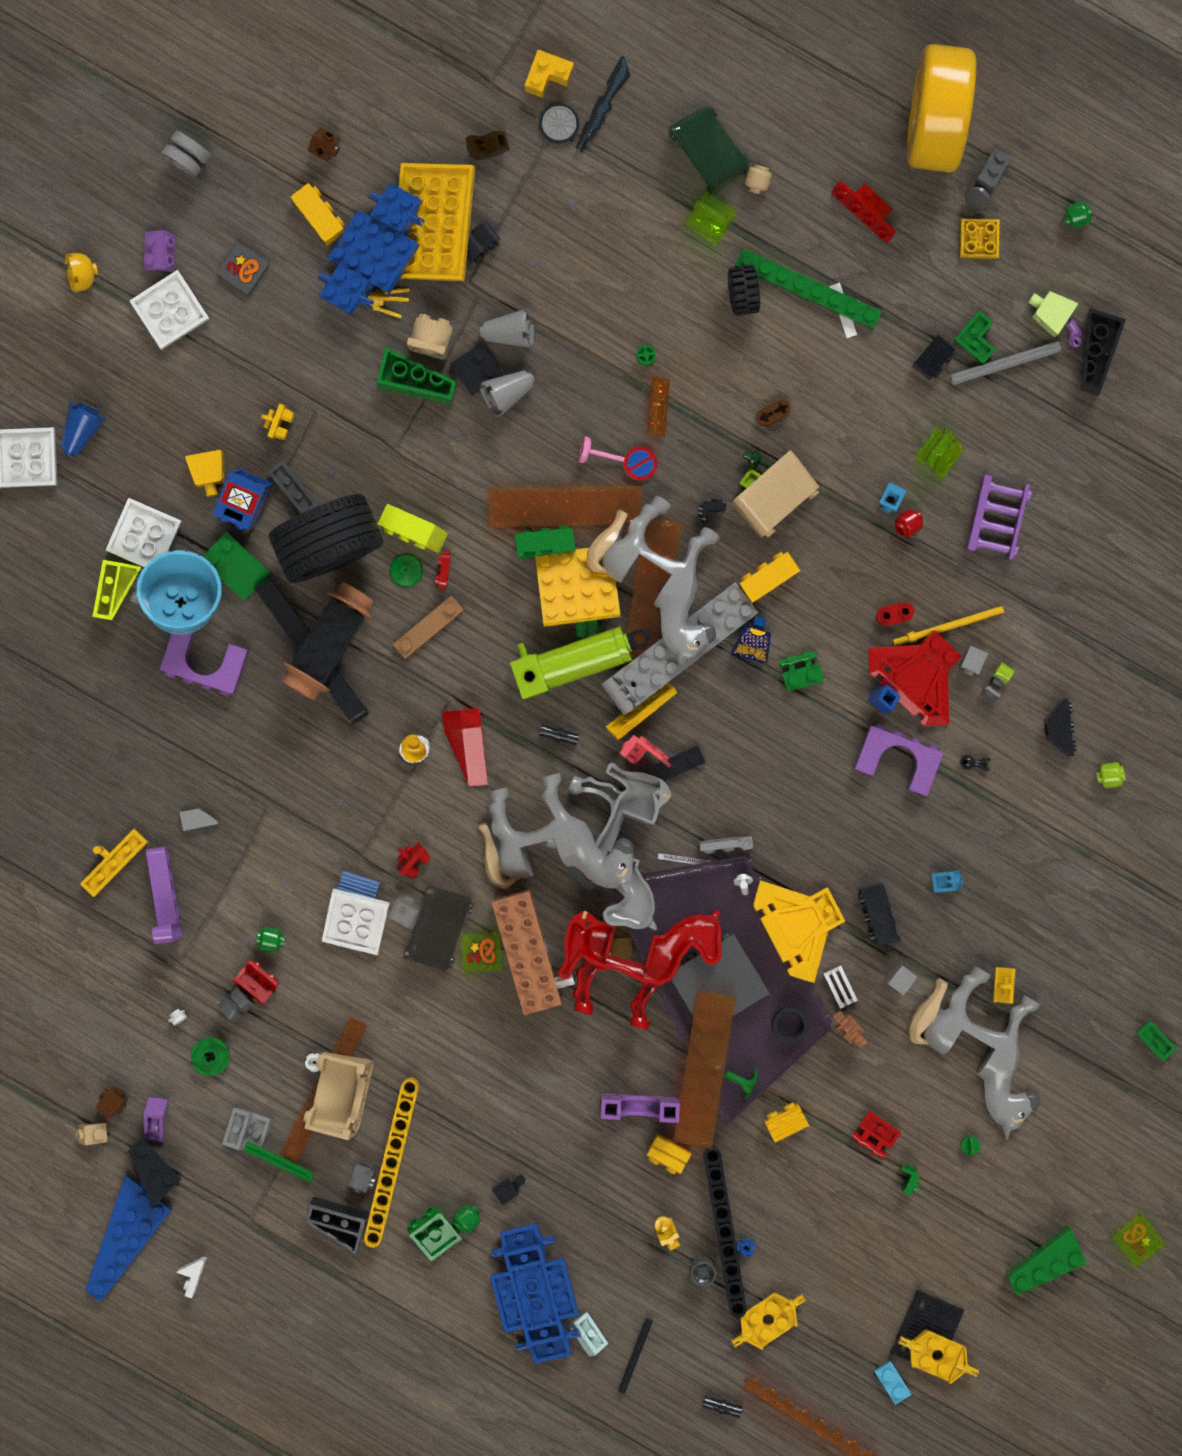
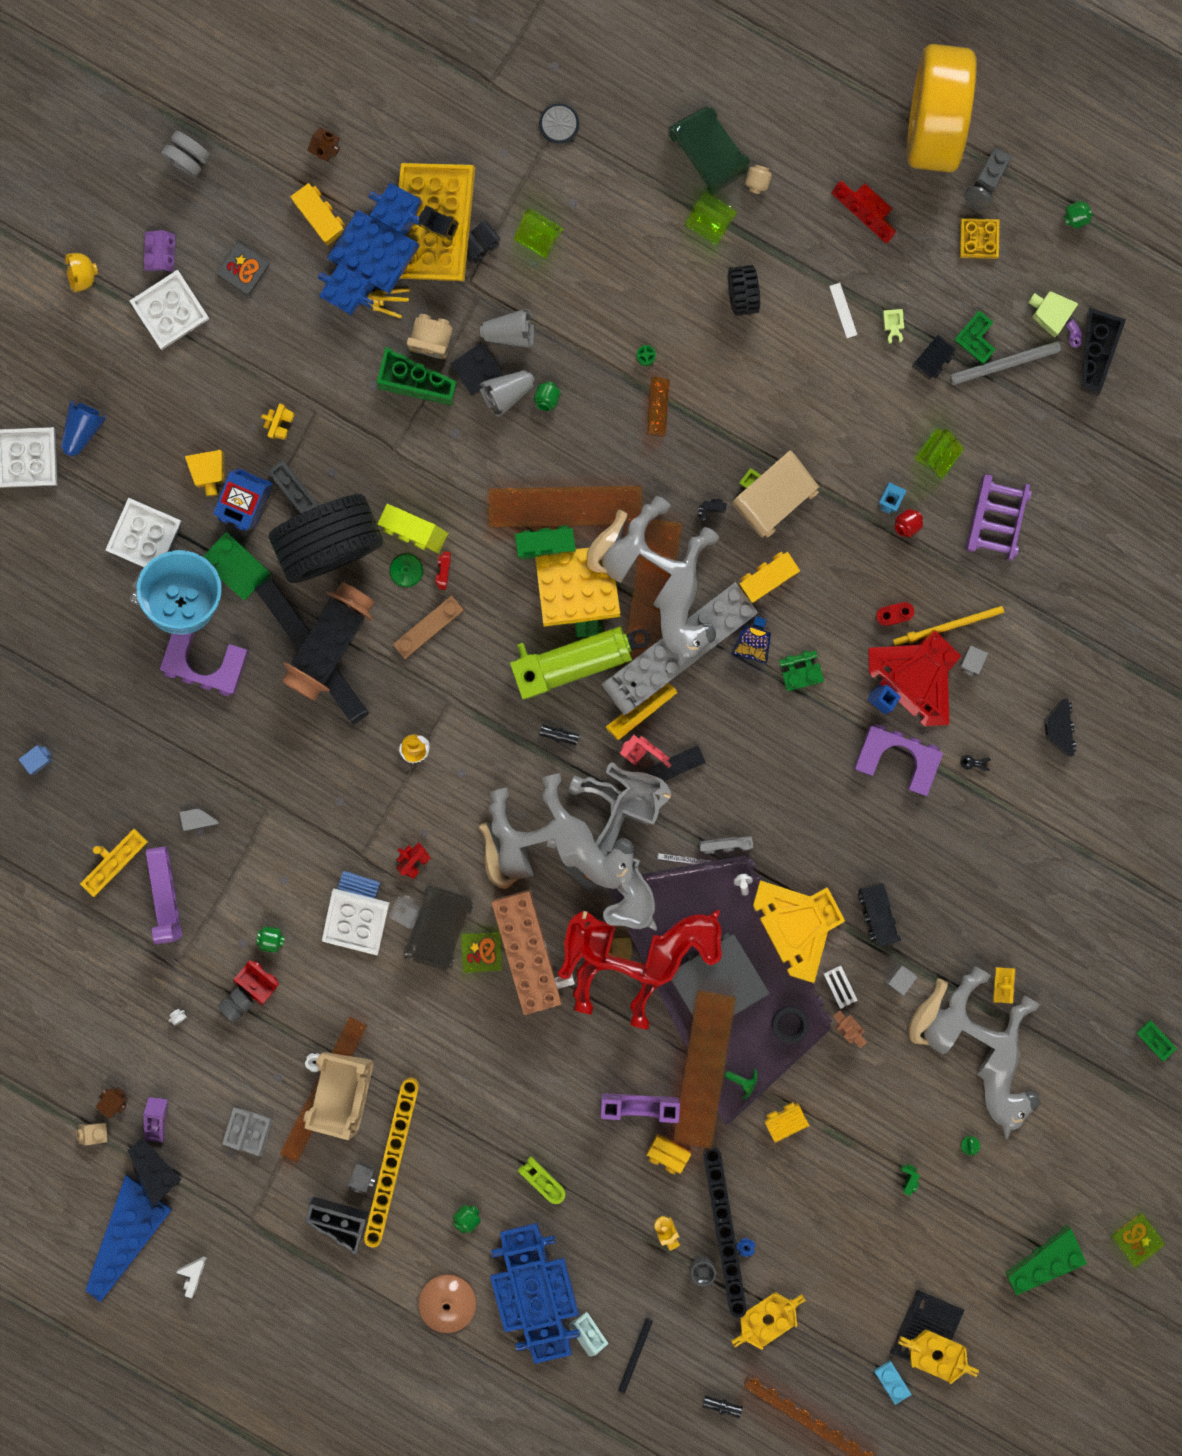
(36, 759): none -> medium blue brick
(113, 588): neon yellow wedge -> none
(209, 1045): green plate -> none
(278, 1161): green axle -> none
(433, 1232): green plate -> none
(437, 223): none -> black brick
(451, 1291): none -> nougat dish
(466, 739): red wedge -> none
(487, 146): dark brown brick -> none
(507, 1189): black plate -> none
(537, 233): none -> clear neon green bracket
(543, 1181): none -> lime plate
(546, 68): yellow brick -> none
(546, 396): none -> green head
(603, 105): black sword -> none
(639, 462): piece -> none
(754, 459): dark green sword -> none
(770, 409): reddish brown beam -> none
(810, 289): green plate -> none
(879, 1129): red plate -> none
(893, 322): none -> yellowish green plate
(947, 881): dark azure bracket -> none
(1001, 676): leg -> none
(1111, 775): lime head -> none

